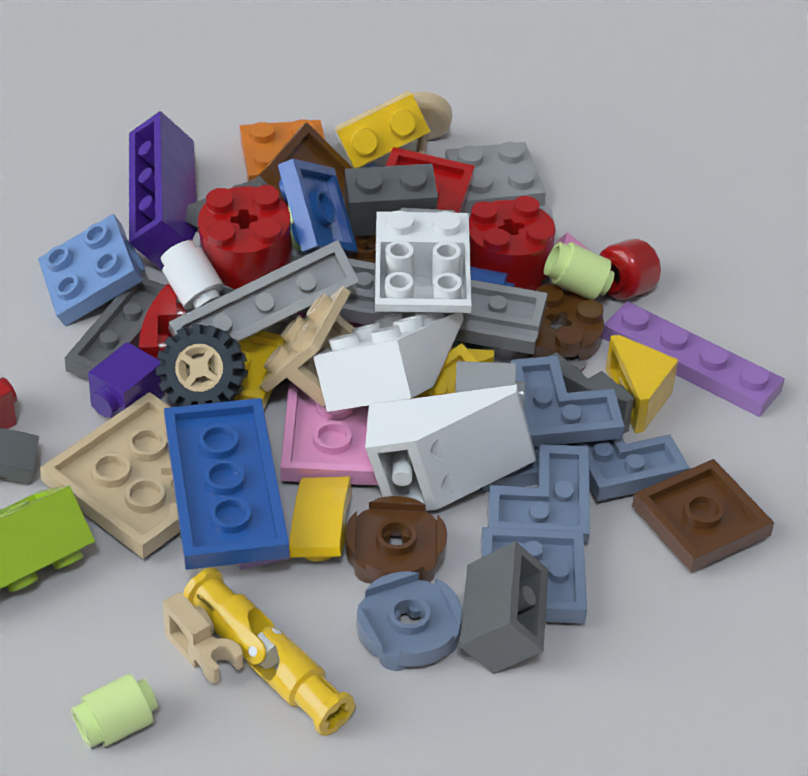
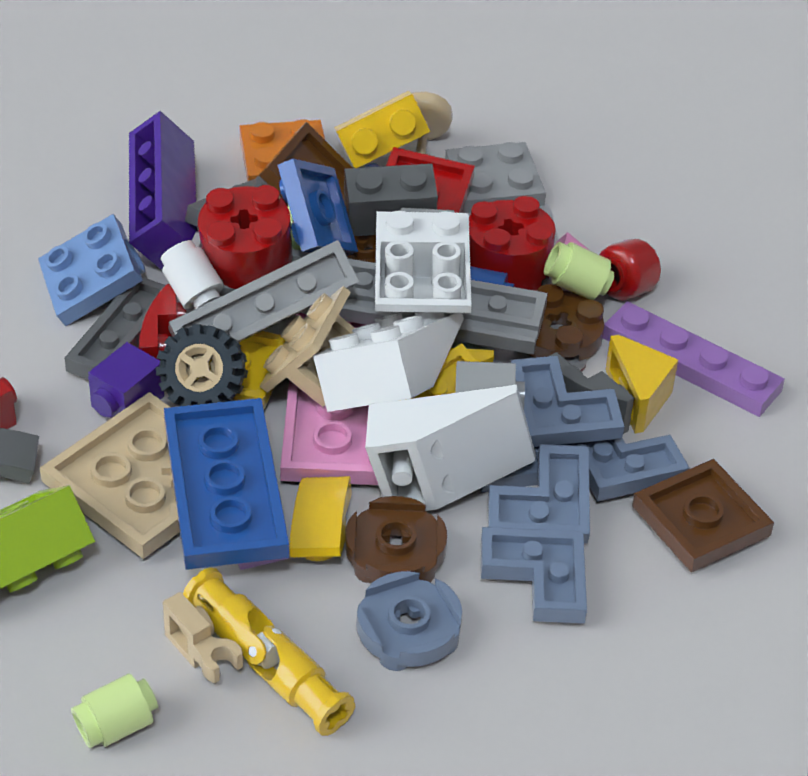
(504, 608): dark grey brick -> none

